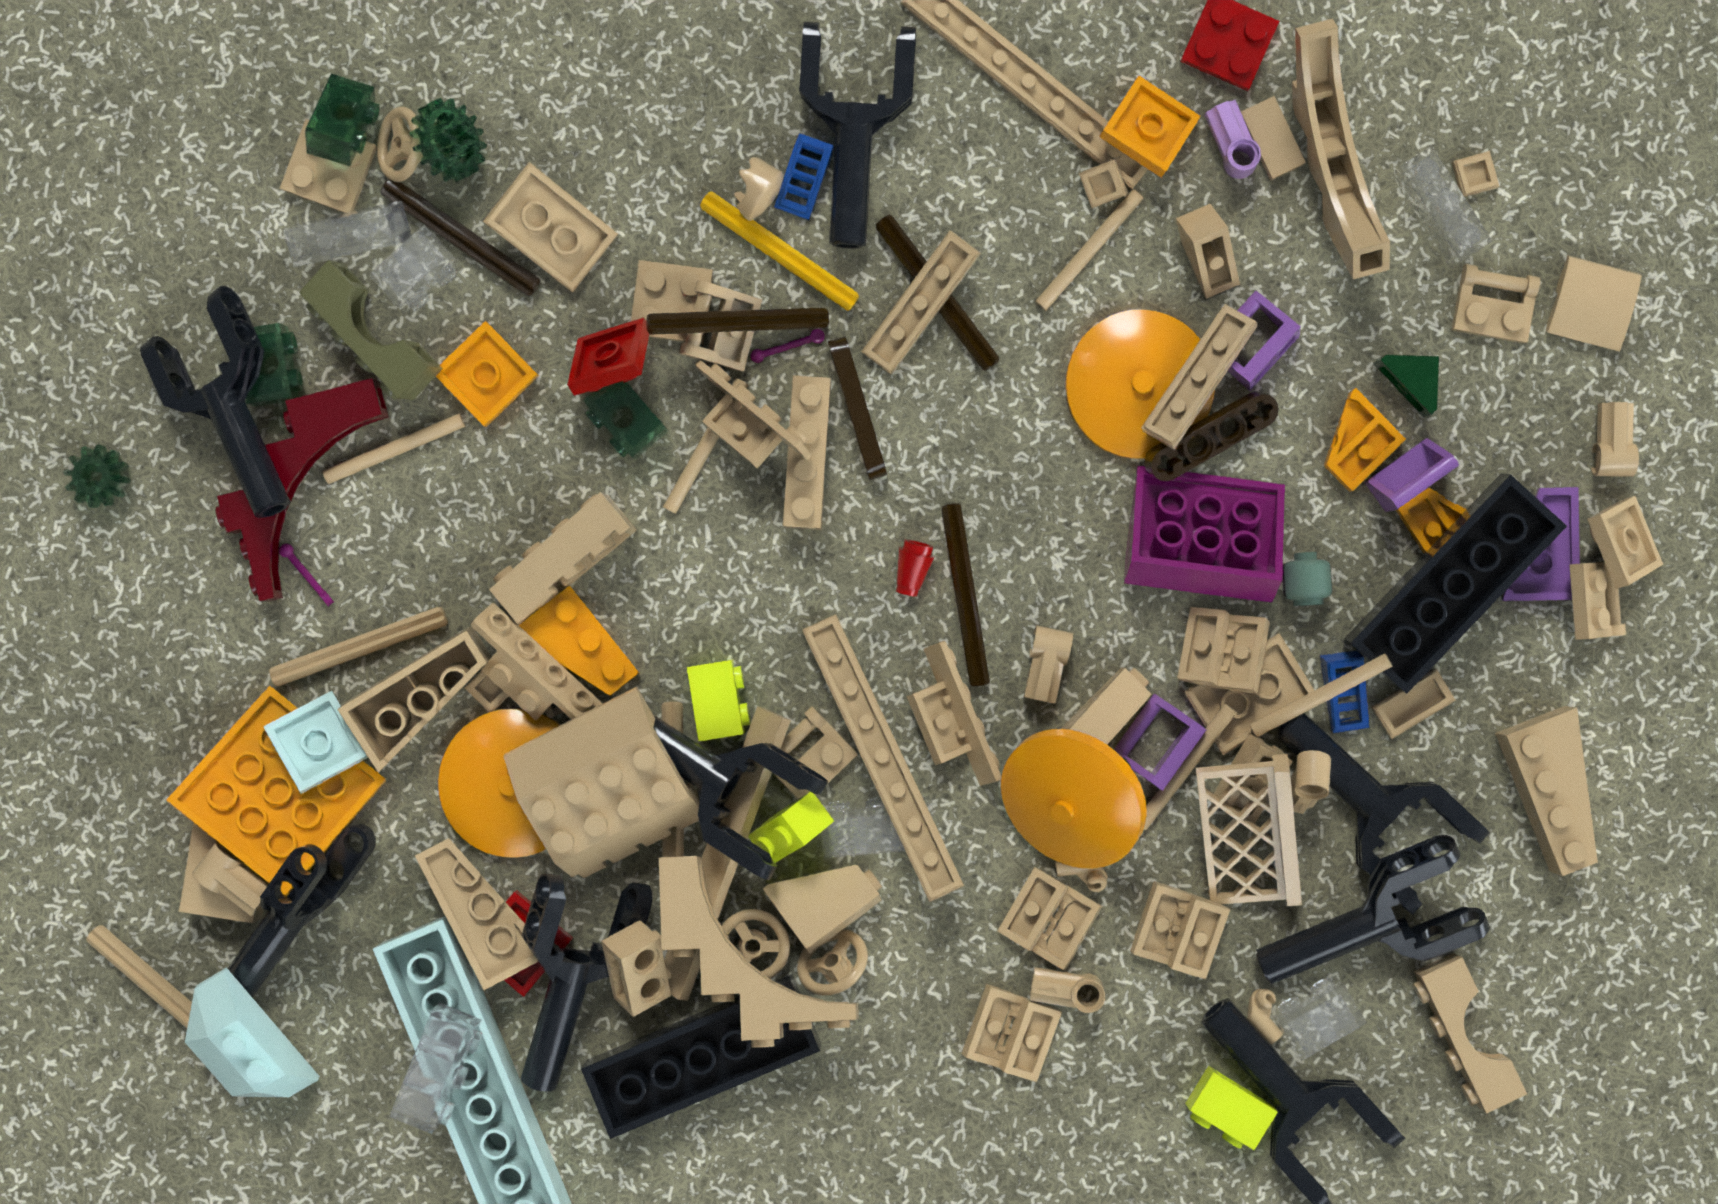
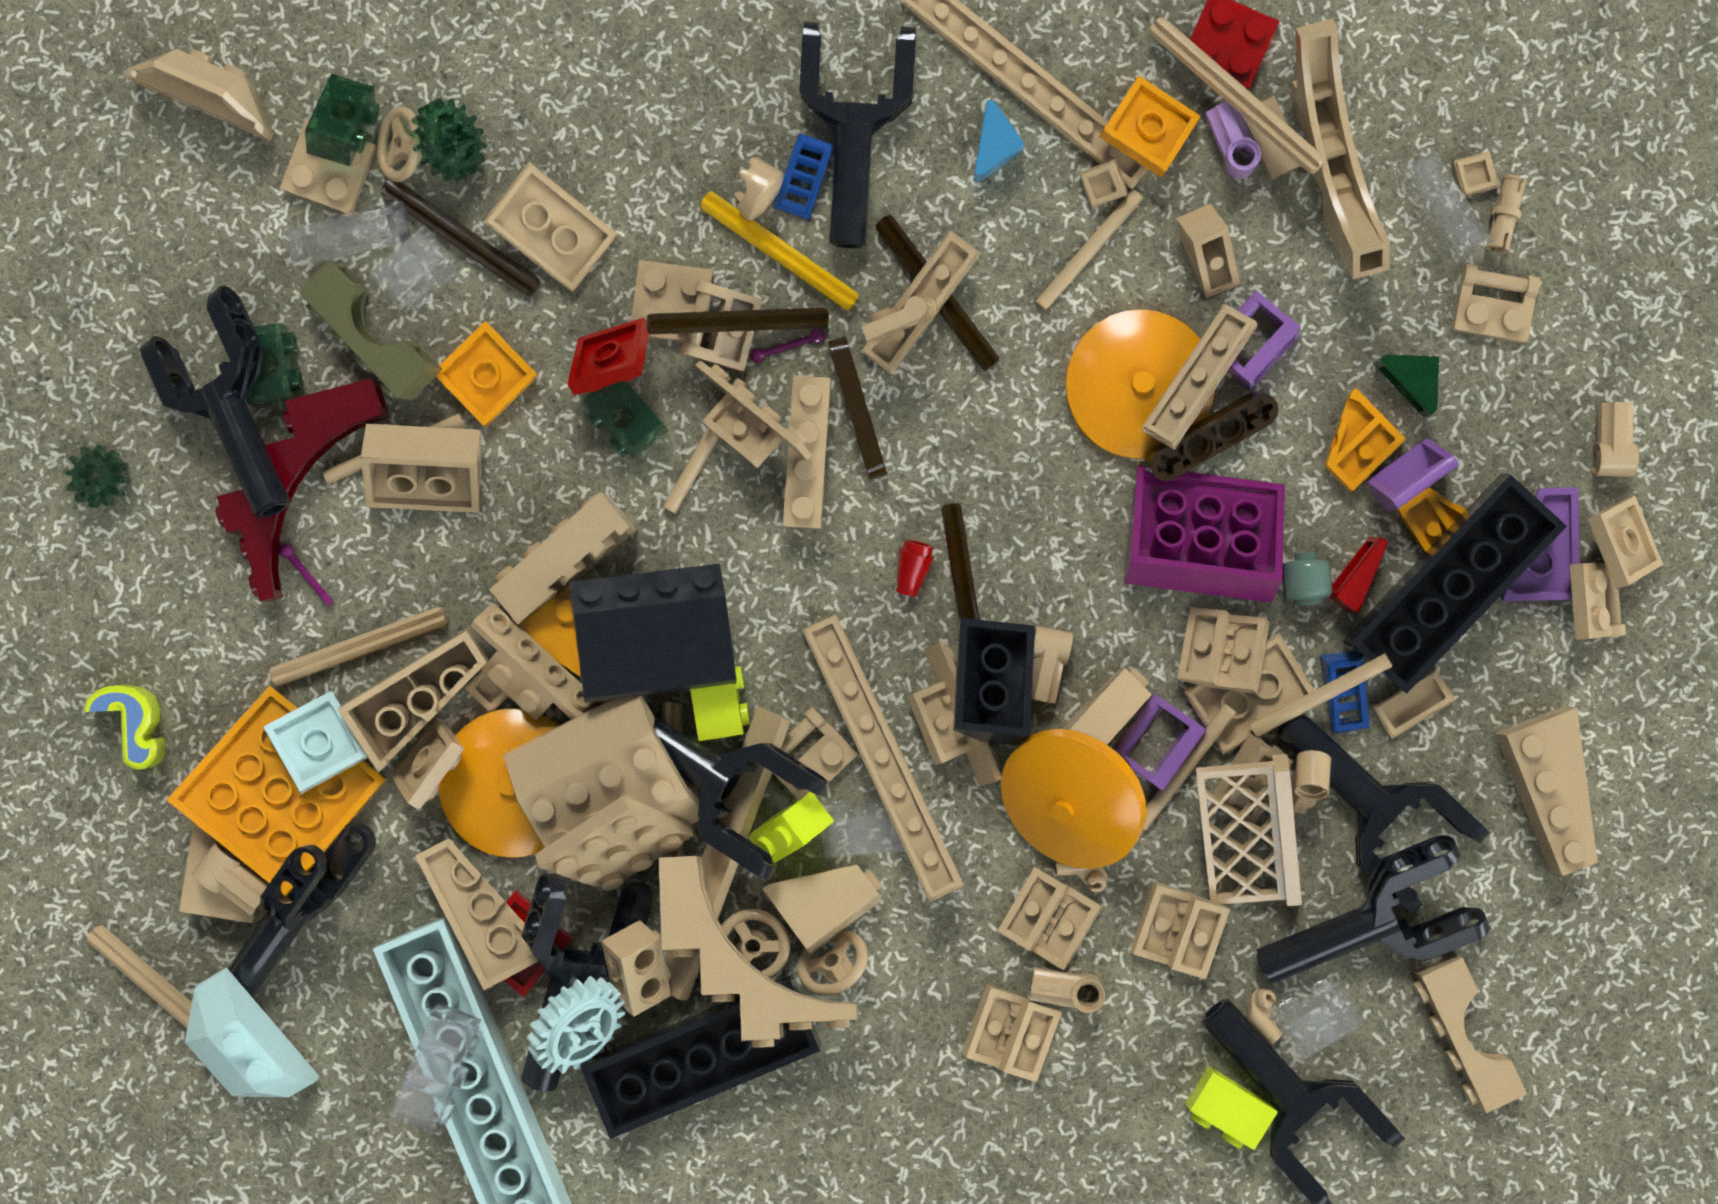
(138, 721): none -> neon yellow animal
(205, 87): none -> tan wedge
(421, 468): none -> tan slope
(427, 763): none -> tan plate
(576, 1025): none -> light aqua gear
(614, 844): none -> tan plate
(652, 632): none -> black slope
(890, 321): none -> tan plate
(994, 681): none -> black slope
(997, 143): none -> dark azure slope
(1237, 95): none -> tan axle
(1356, 577): none -> red slope
(1506, 213): none -> tan pin
(1594, 303): tan slope -> none

